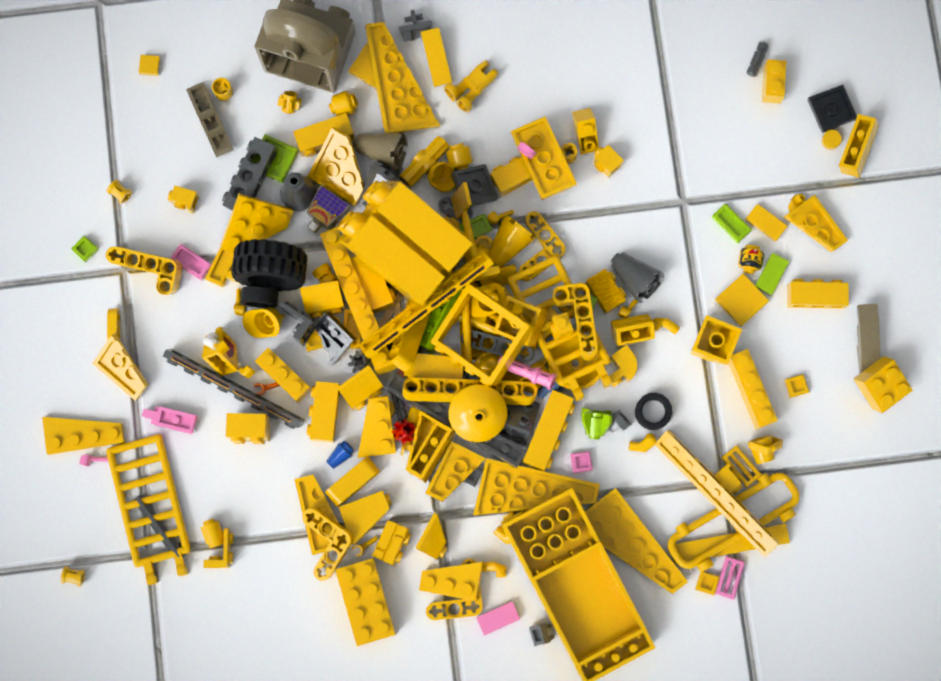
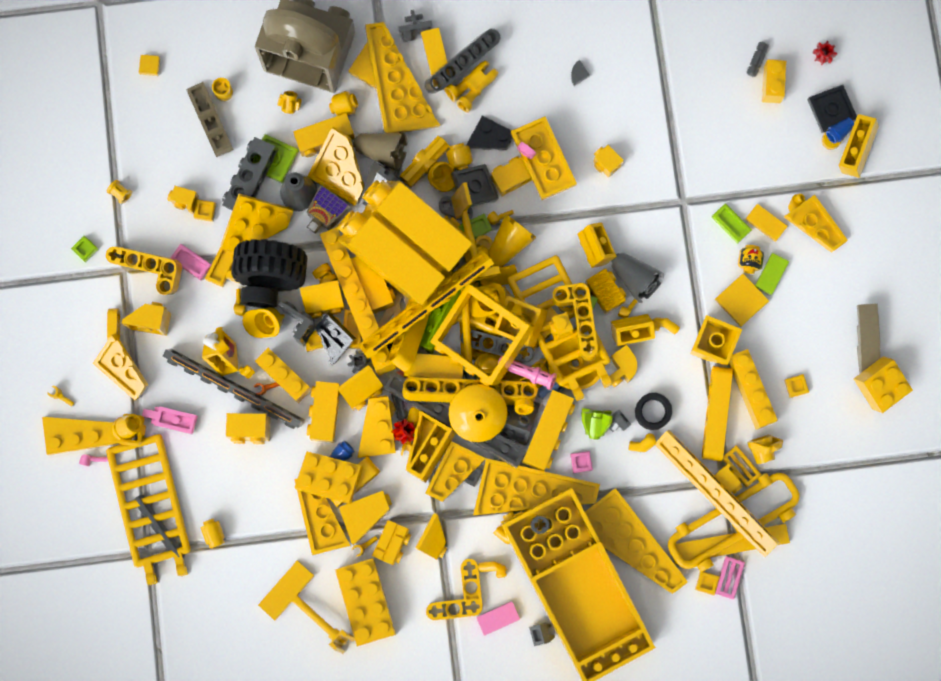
(58, 394): none -> yellow hand
(72, 576): yellow bush -> none
(127, 427): none -> yellow piece
(149, 319): none -> yellow slope
(204, 210): none -> yellow tile
(215, 561): yellow bracket -> none
(287, 591): none -> yellow piece
(328, 477): none -> yellow plate
(333, 537): yellow beam -> none
(453, 581): yellow wing -> none
(470, 58): none -> dark grey beam
(490, 135): none -> black wing
(524, 406): none -> yellow tile
(535, 520): none -> dark grey bush
(547, 252): yellow beam -> none
(565, 148): yellow bush -> none
(578, 73): none -> dark grey tile
(585, 130): yellow slope -> none
(596, 245): none -> yellow brick
(717, 413): none -> yellow beam
(817, 294): yellow brick -> none
(829, 53): none -> red gear
(839, 130): none -> blue cone

